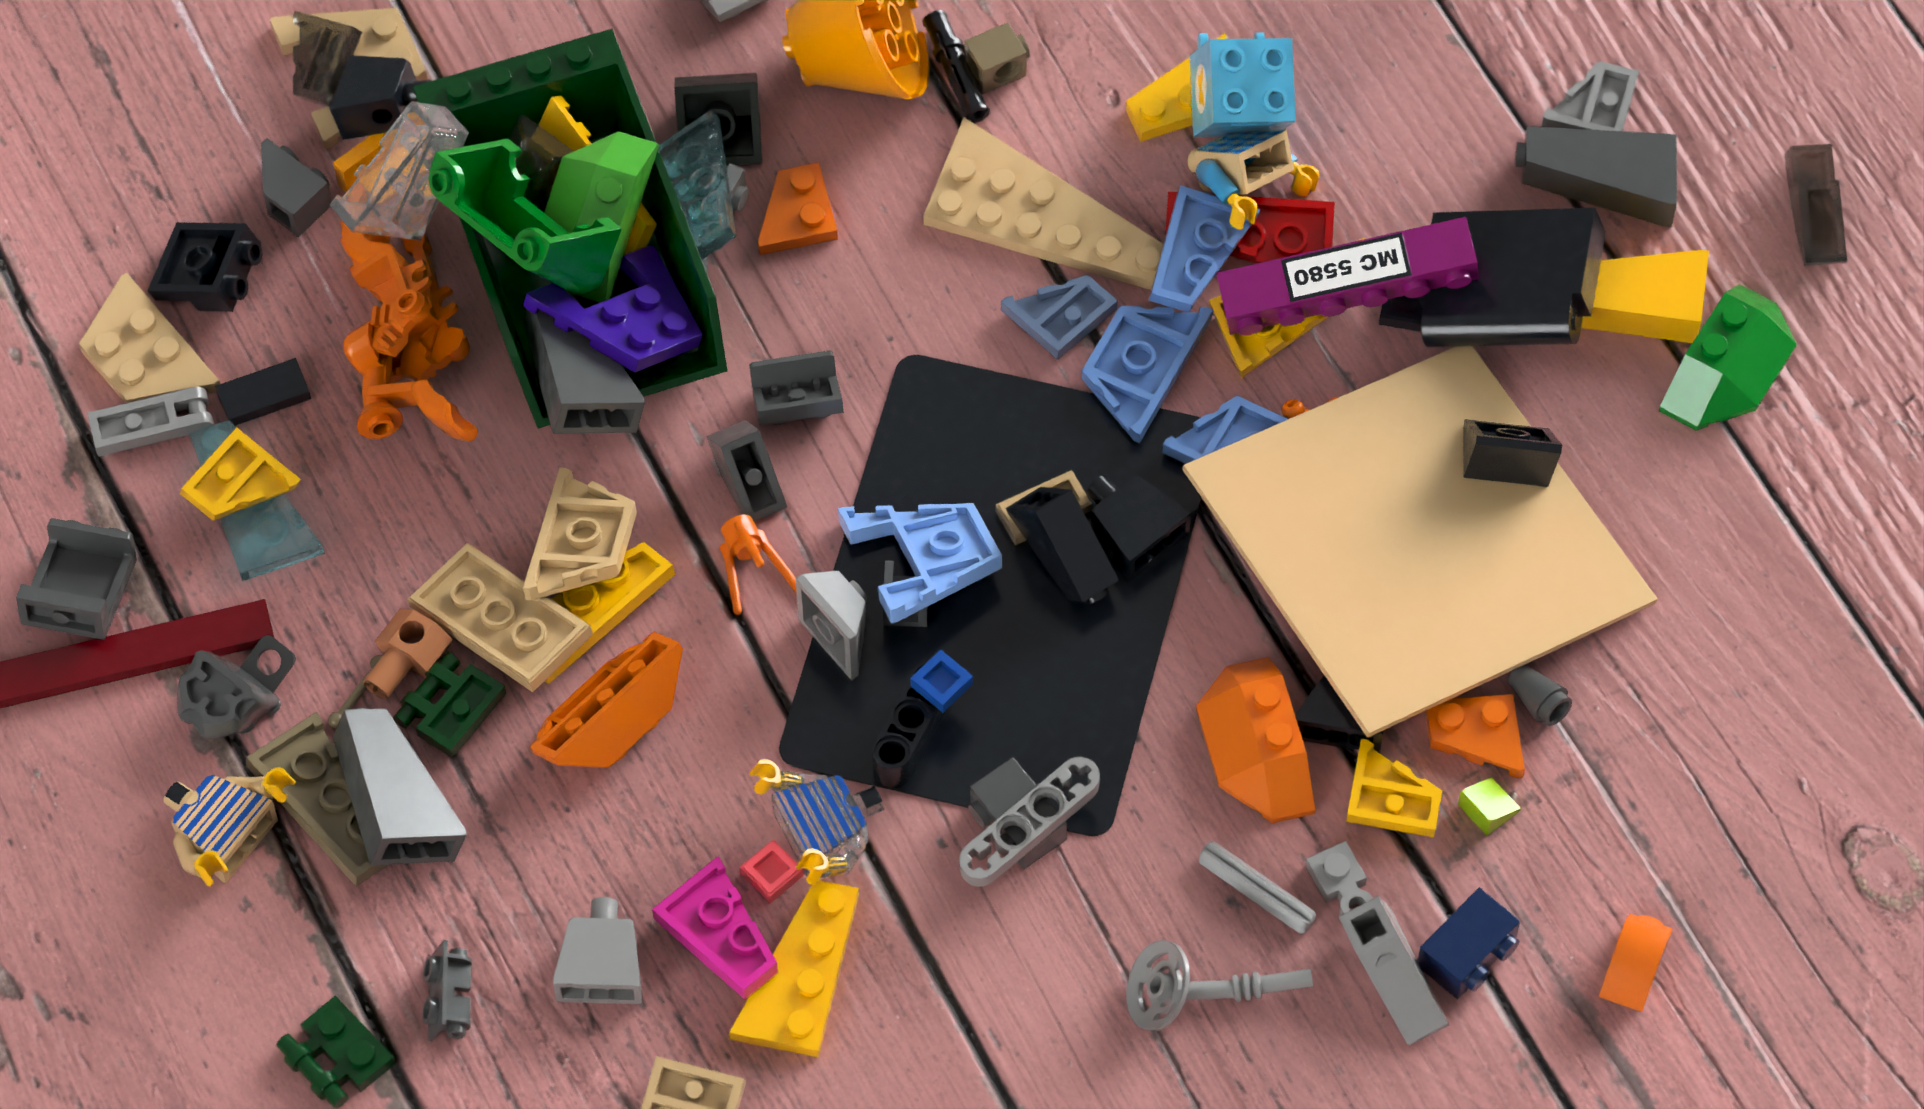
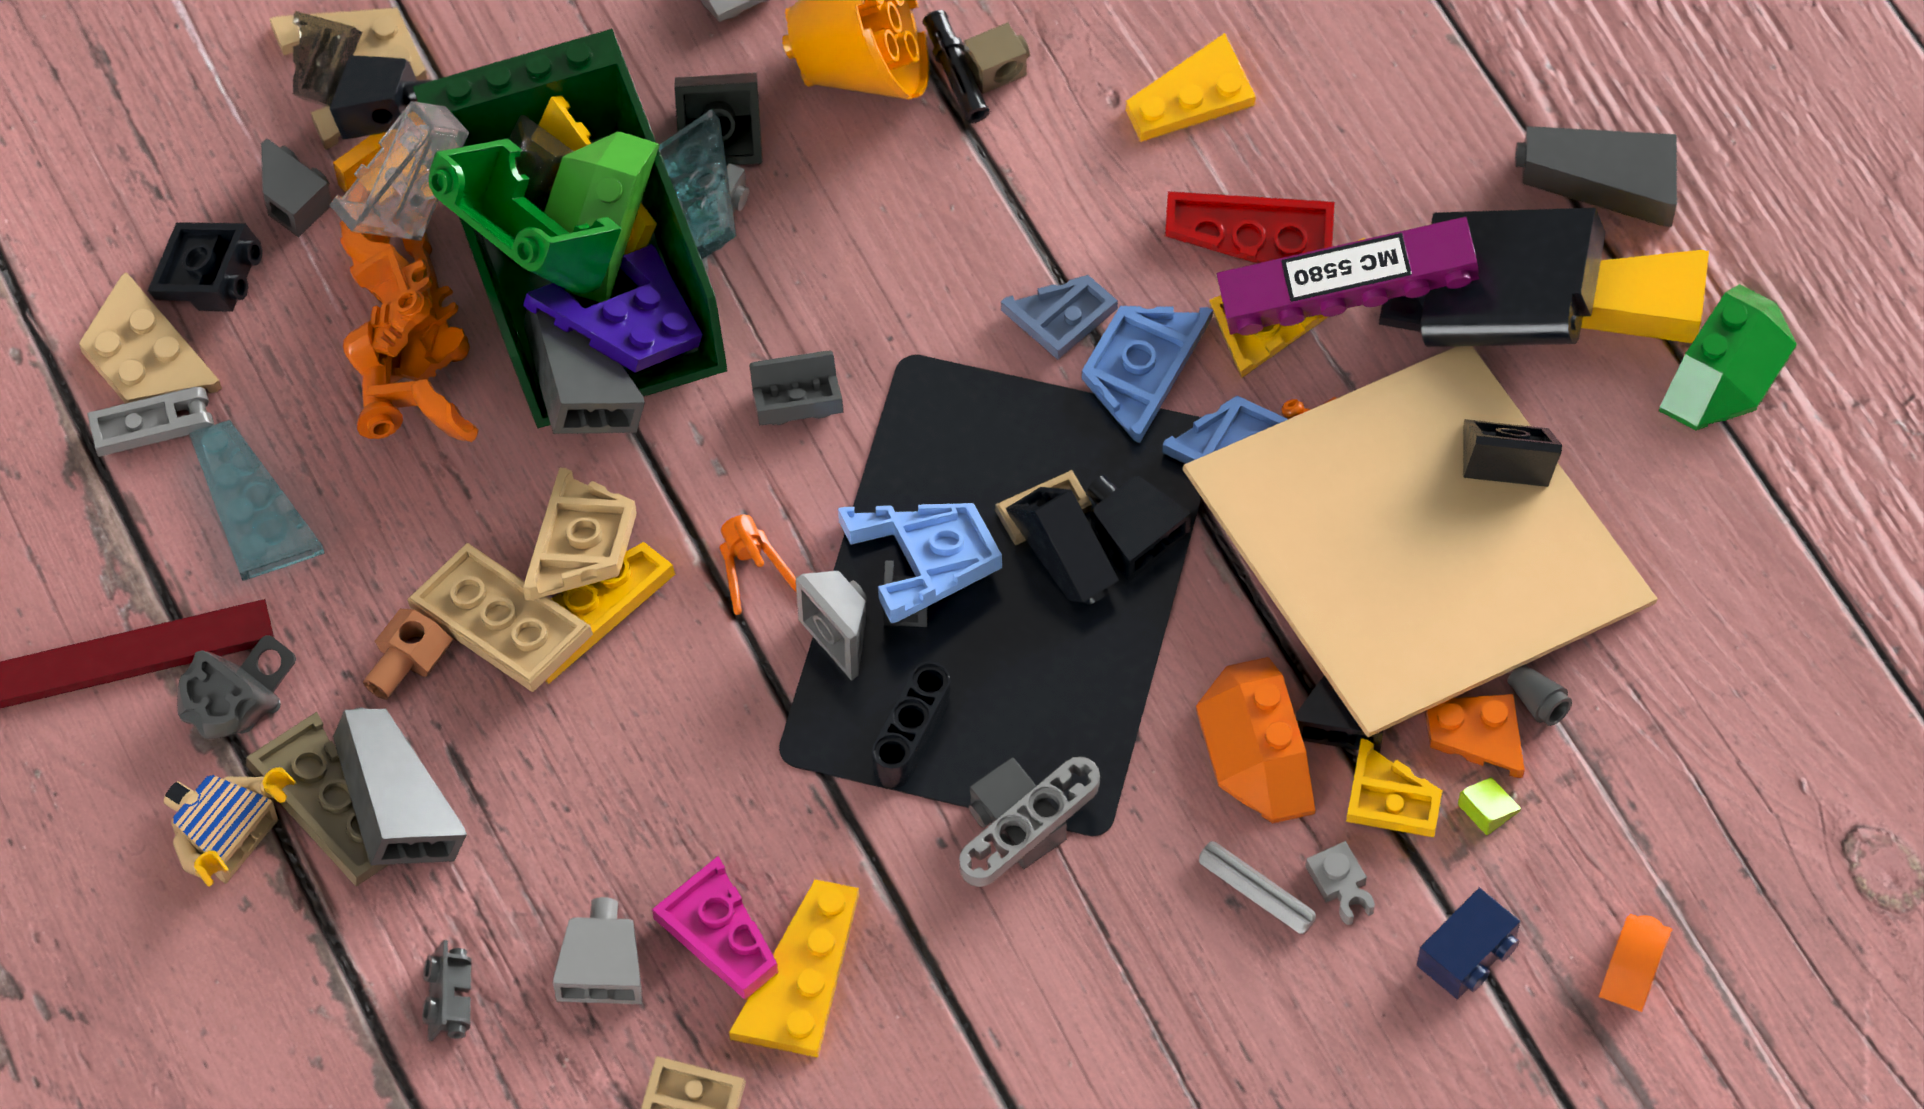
(78, 579): dark grey panel -> none
(237, 478): yellow wing -> none
(263, 392): black tile -> none
(335, 717): dark tan hinge -> none
(345, 1043): dark green plate -> none
(458, 711): dark green plate -> none
(613, 706): orange wedge -> none
(747, 470): dark grey slope -> none
(771, 871): coral tile -> none
(797, 211): orange wing -> none
(819, 818): torso -> none
(941, 681): blue plate -> none
(1018, 205): tan wing -> none
(1175, 990): light grey dish -> none
(1194, 248): medium blue wing -> none
(1242, 85): medium azure container -> none
(1244, 163): torso -> none
(1394, 969): light grey slope -> none
(1597, 101): light grey wing -> none
(1816, 204): clear smoke slope -> none

